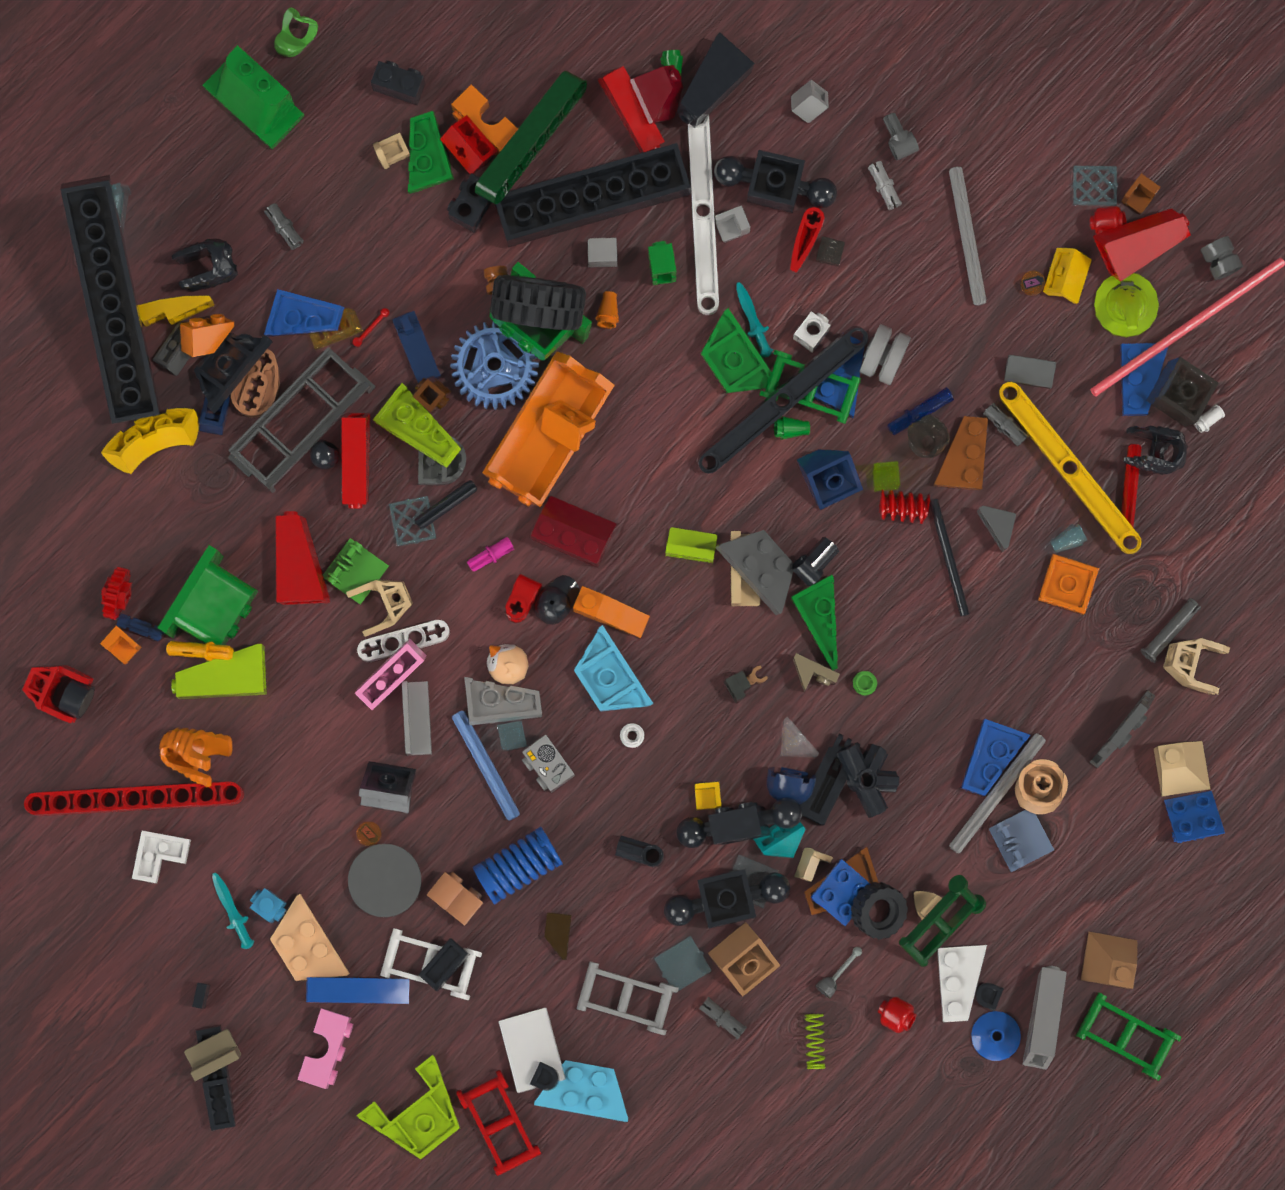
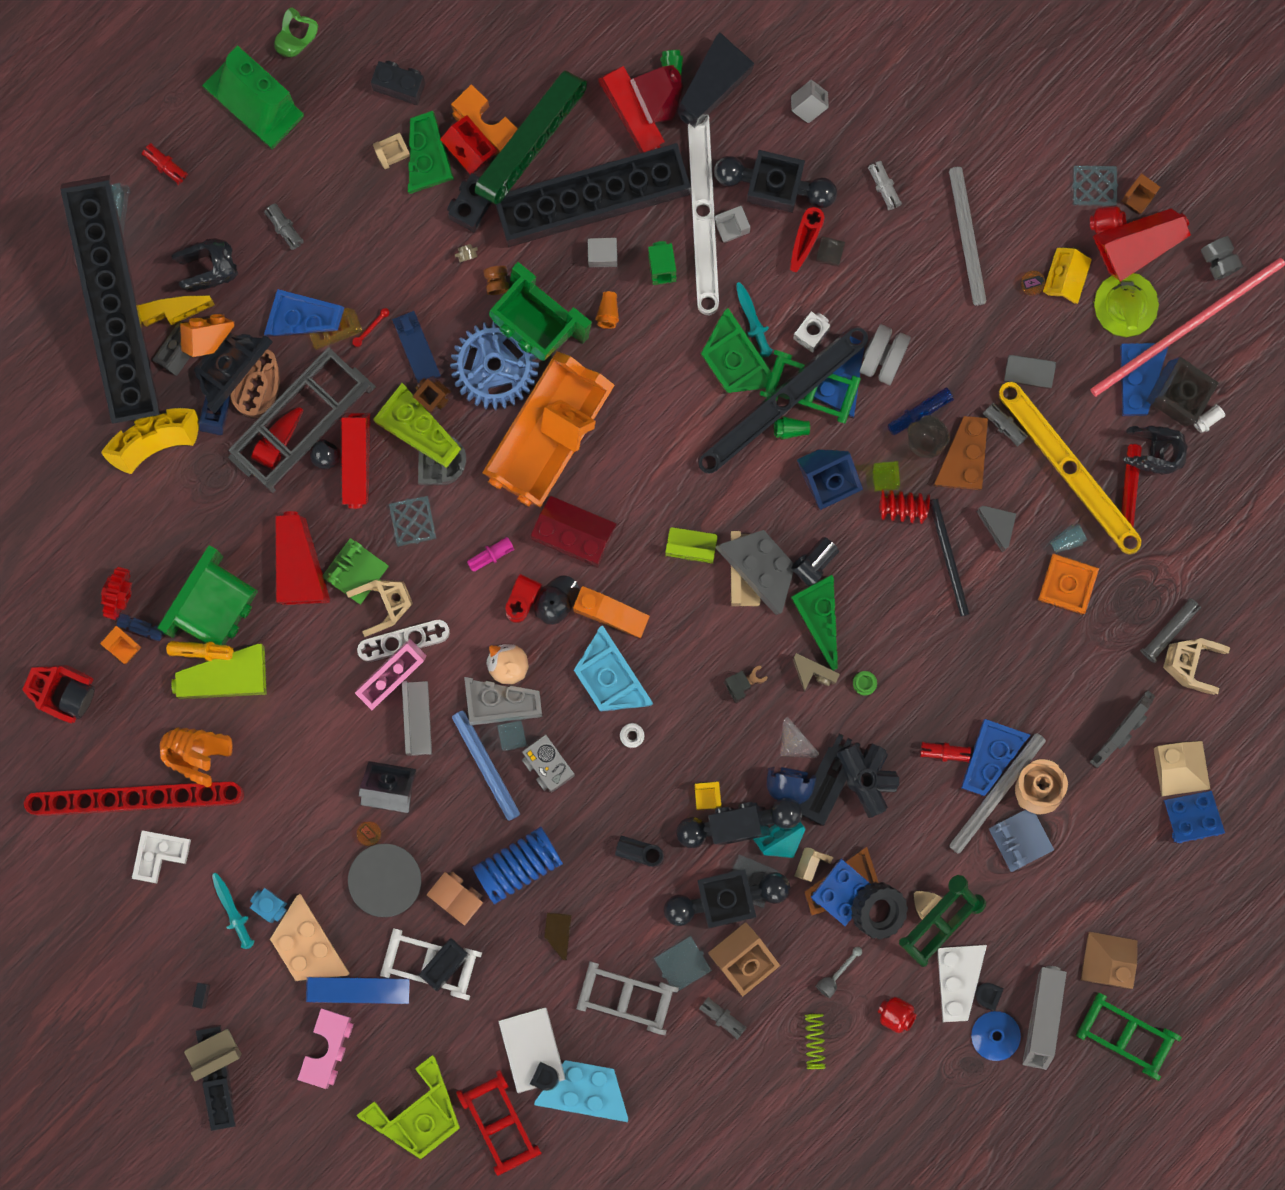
(164, 164): none -> red pin
(283, 429): none -> red piece
(445, 504): black axle -> none
(466, 253): none -> dark tan plate
(537, 302): black tyre -> none
(901, 142): dark grey axle -> none
(945, 752): none -> red pin

